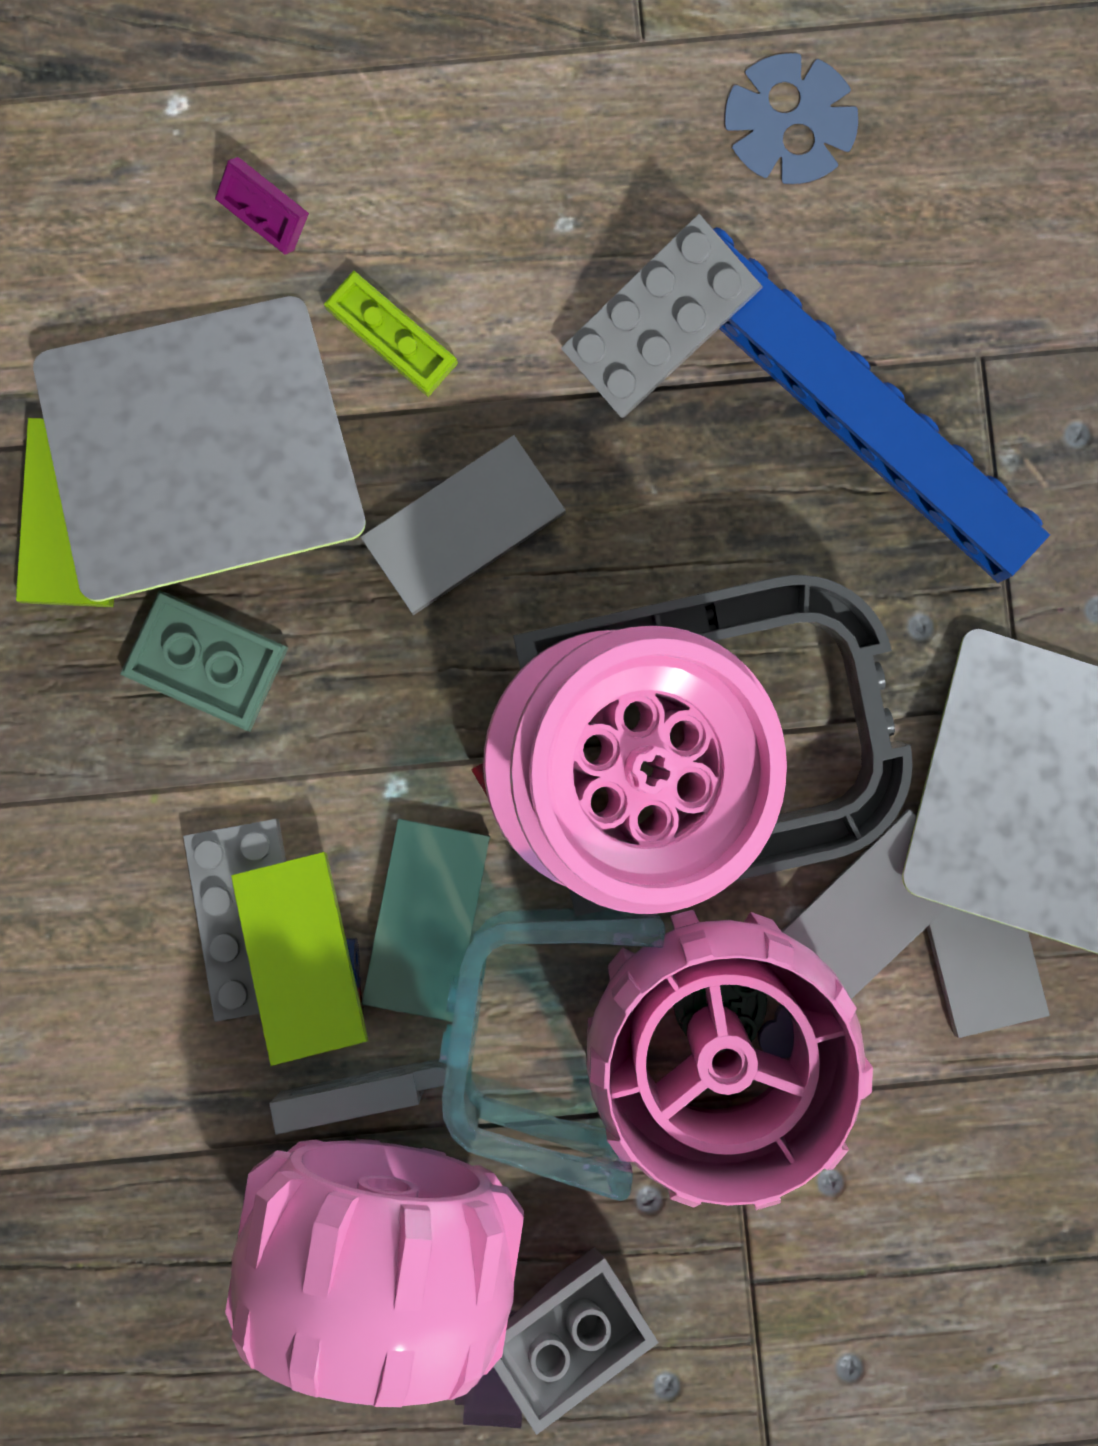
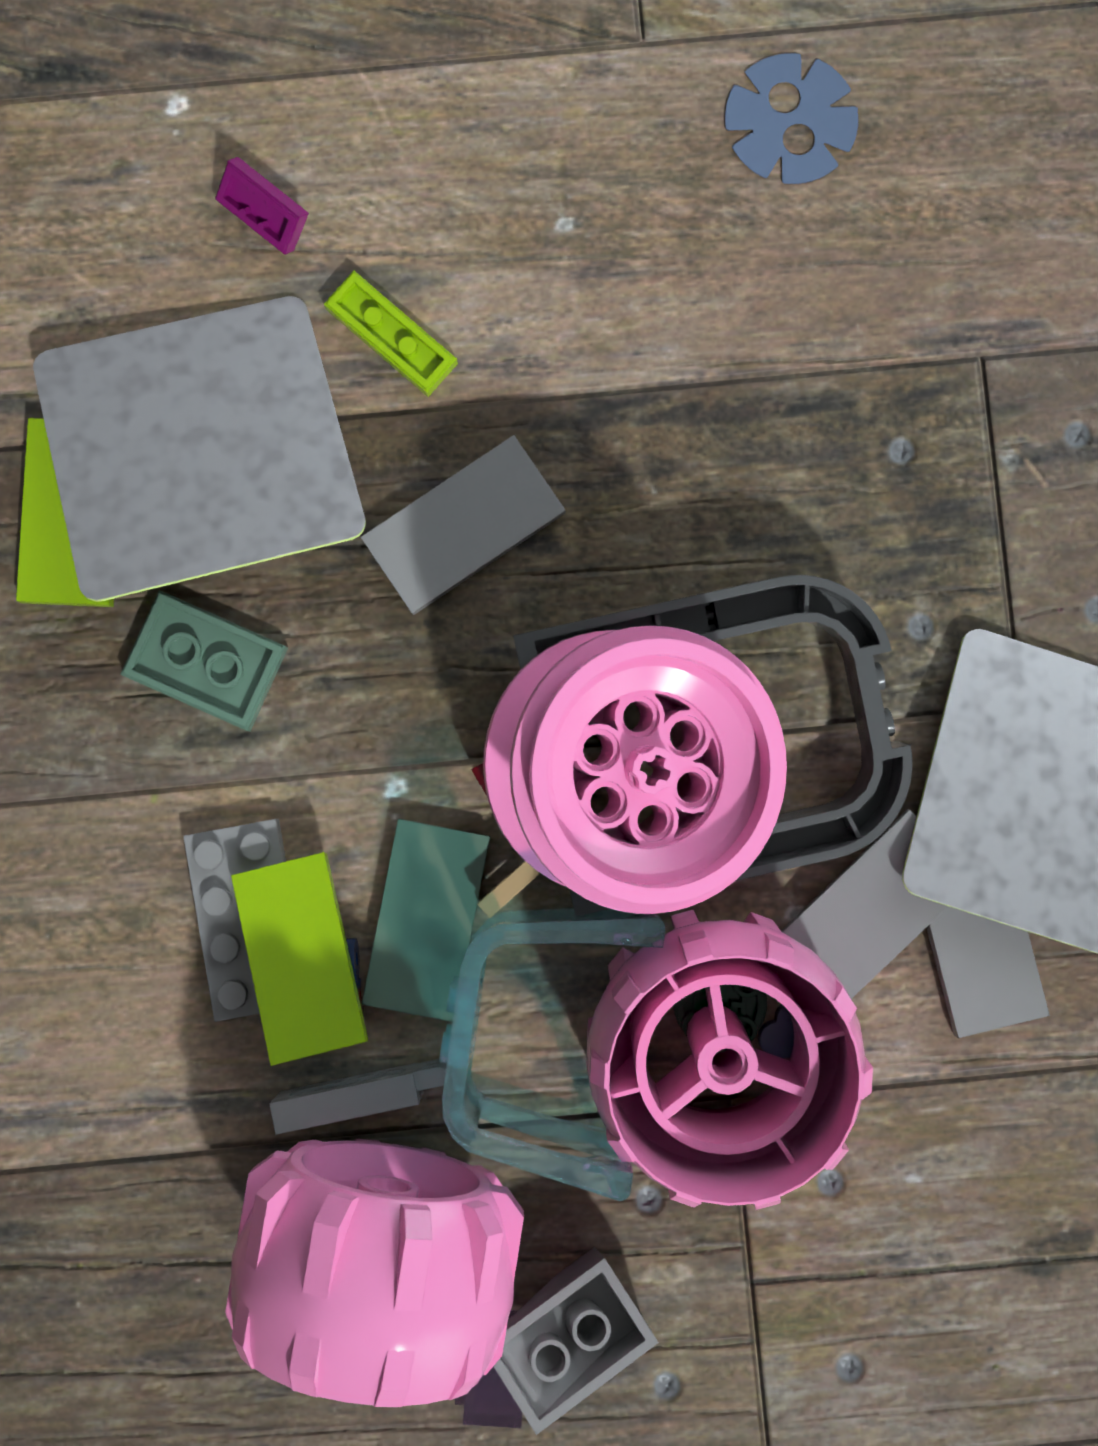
(507, 889): none -> tan tile
(661, 316): light grey plate -> none
(883, 428): blue brick -> none

